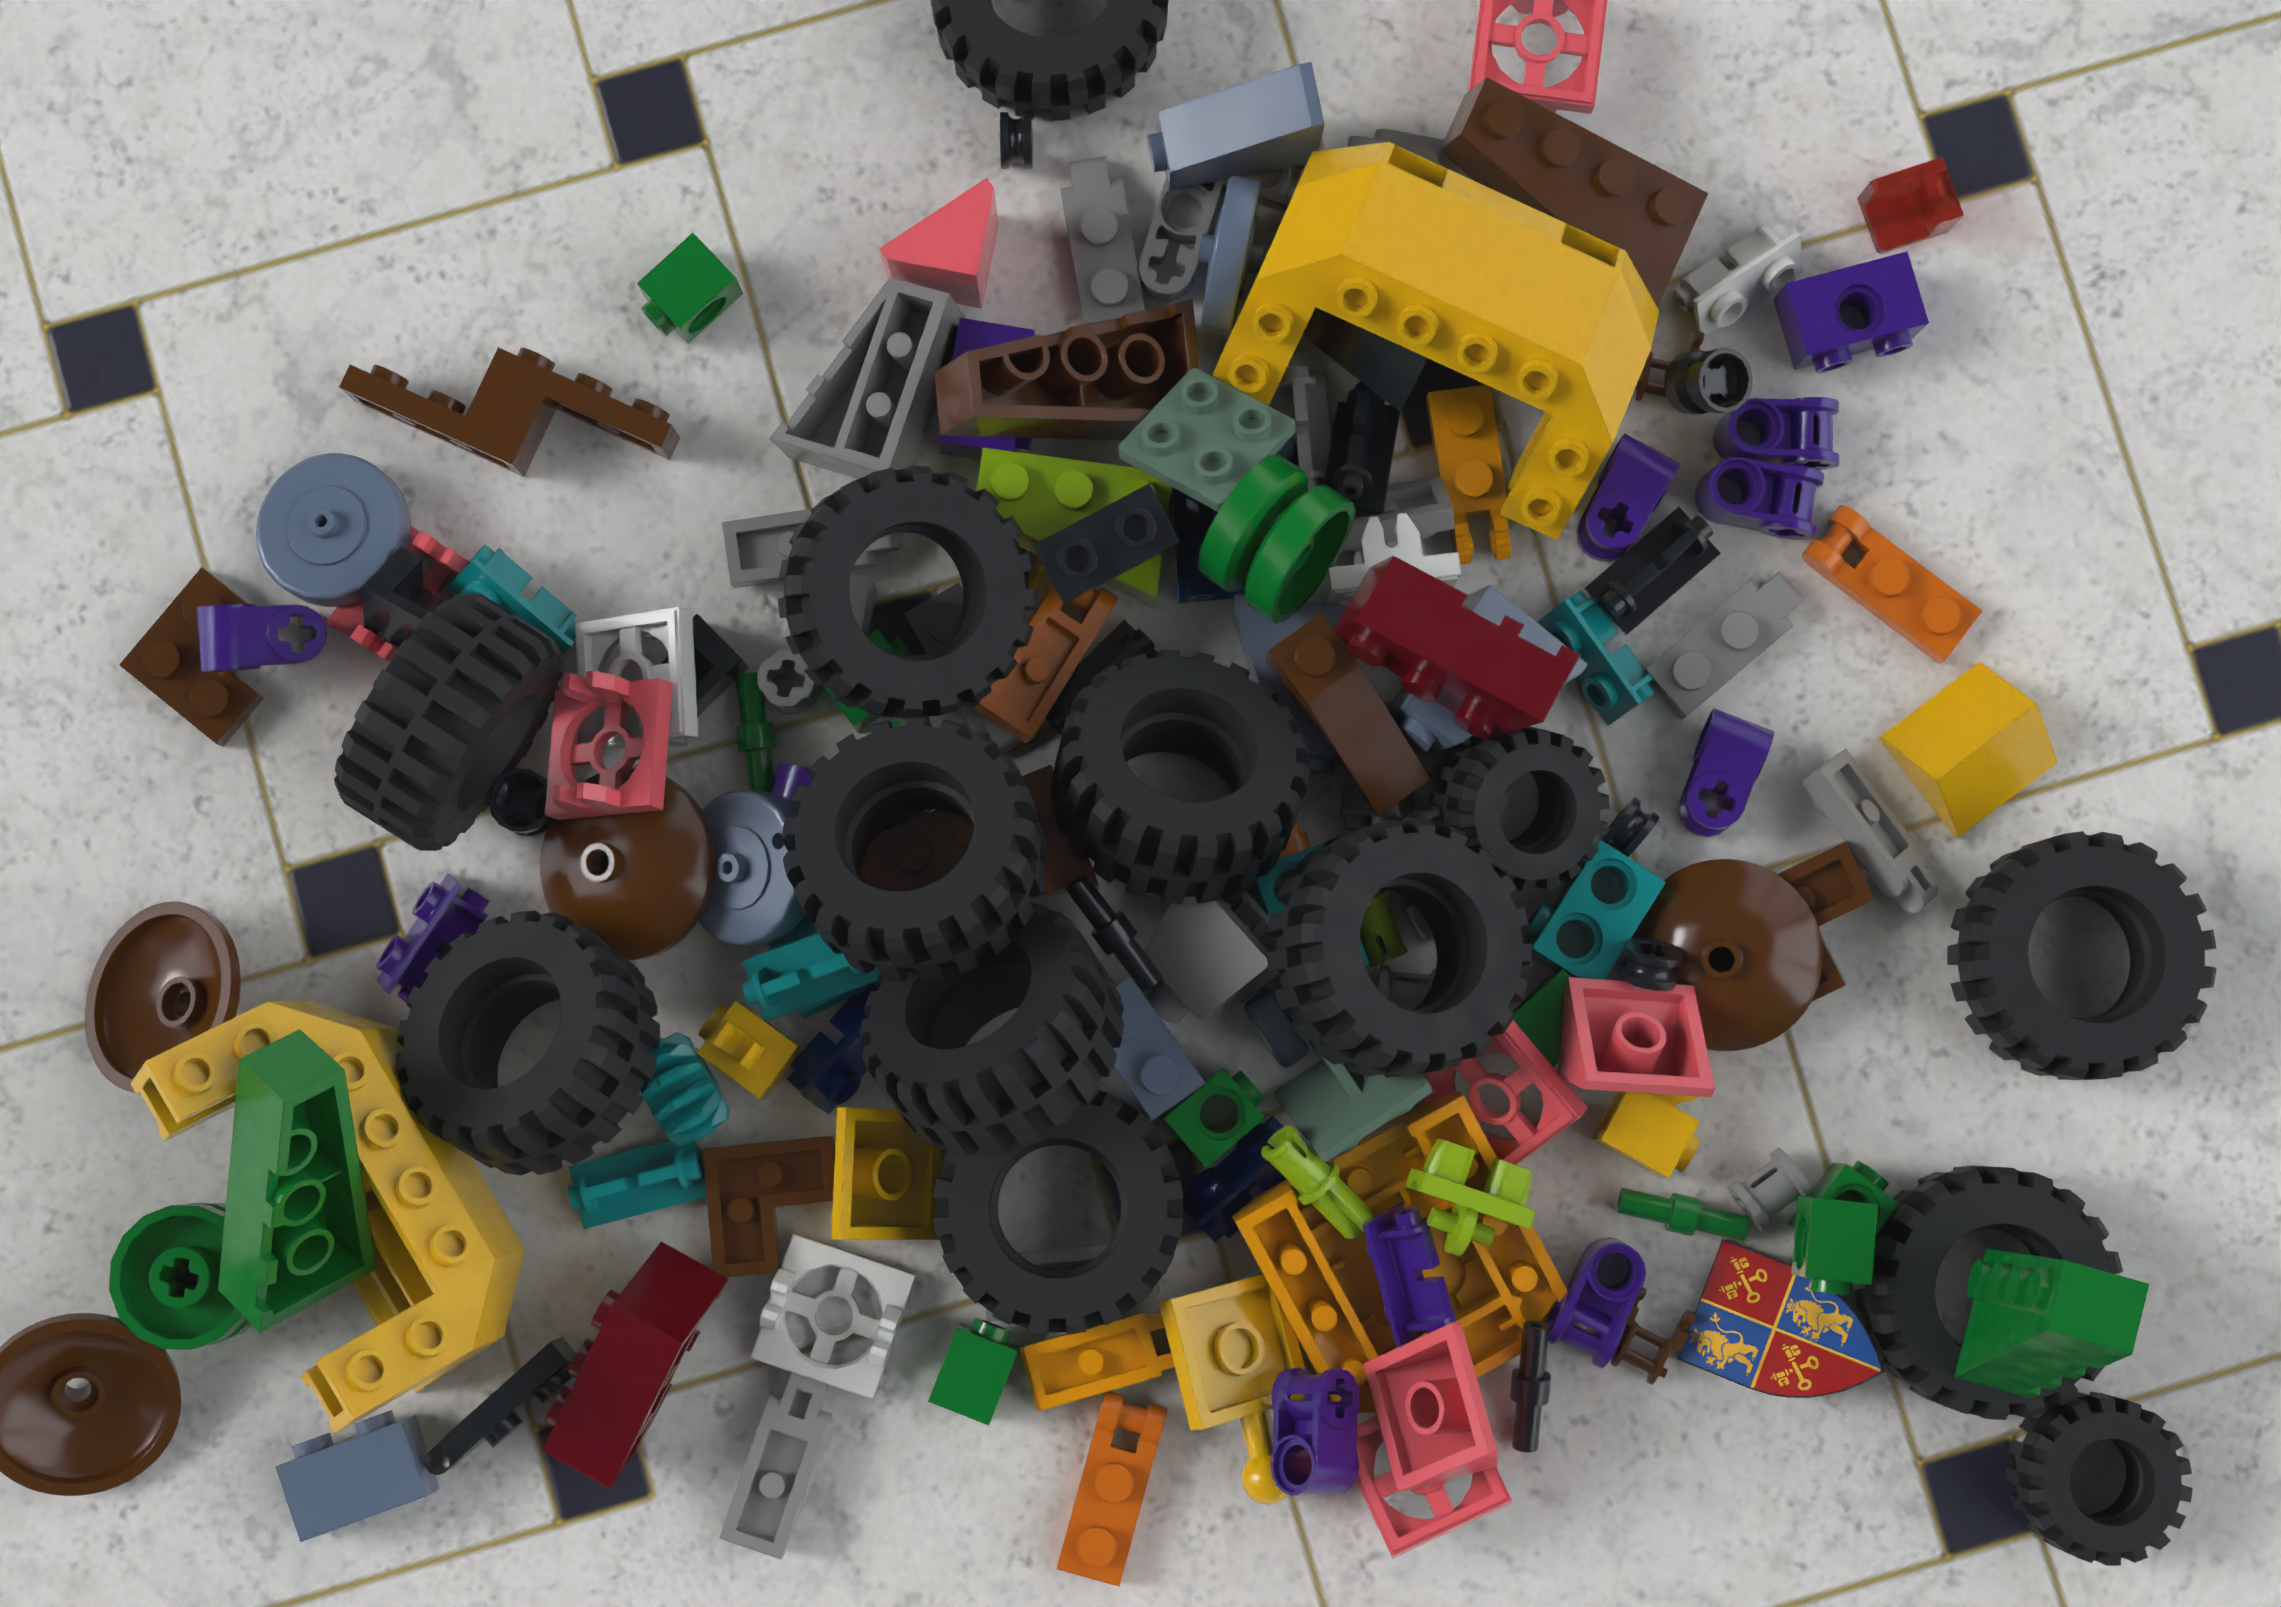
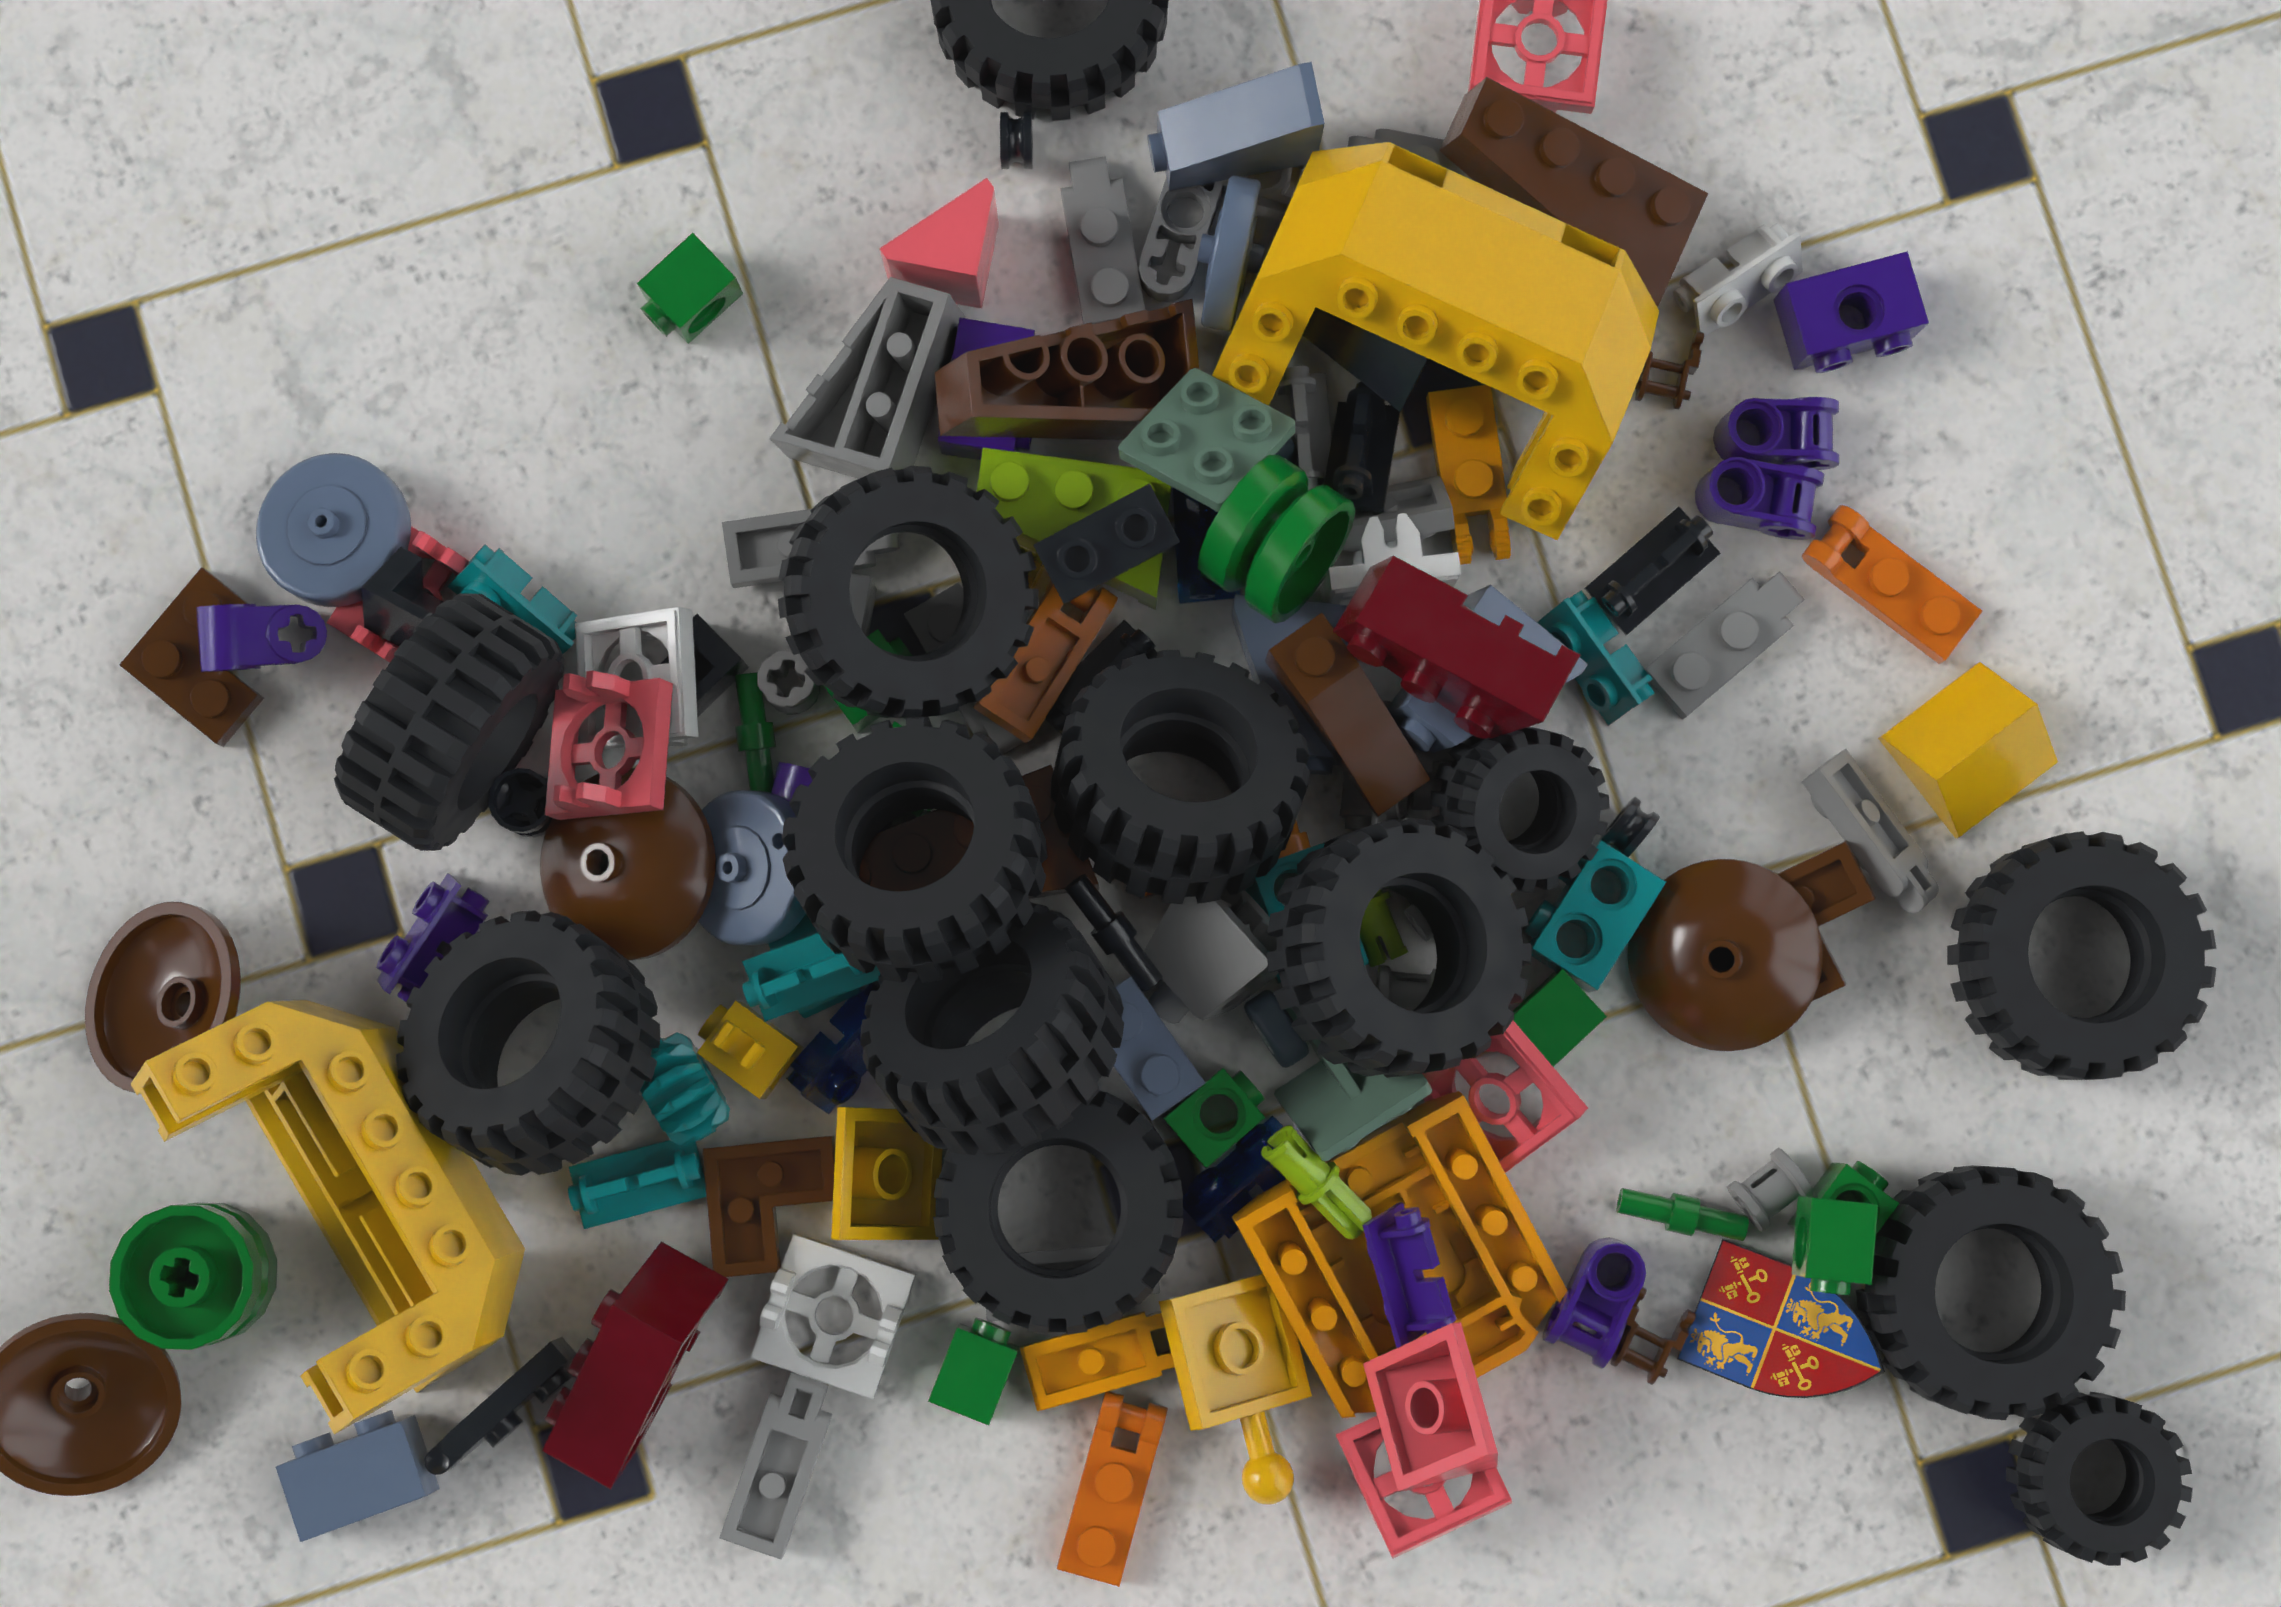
(293, 1185): green wedge -> none
(512, 409): reddish brown bracket -> none
(1315, 1436): dark purple piece -> none
(1445, 1179): lime hips -> none
(1530, 1386): black bar -> none
(1628, 493): dark purple piece -> none
(1633, 1039): coral slope -> none
(1650, 964): black bush -> none
(1650, 1131): yellow brick -> none
(1708, 381): black wheel -> none
(1725, 763): dark purple piece -> none
(1910, 206): clear red panel -> none
(2045, 1321): green wedge -> none

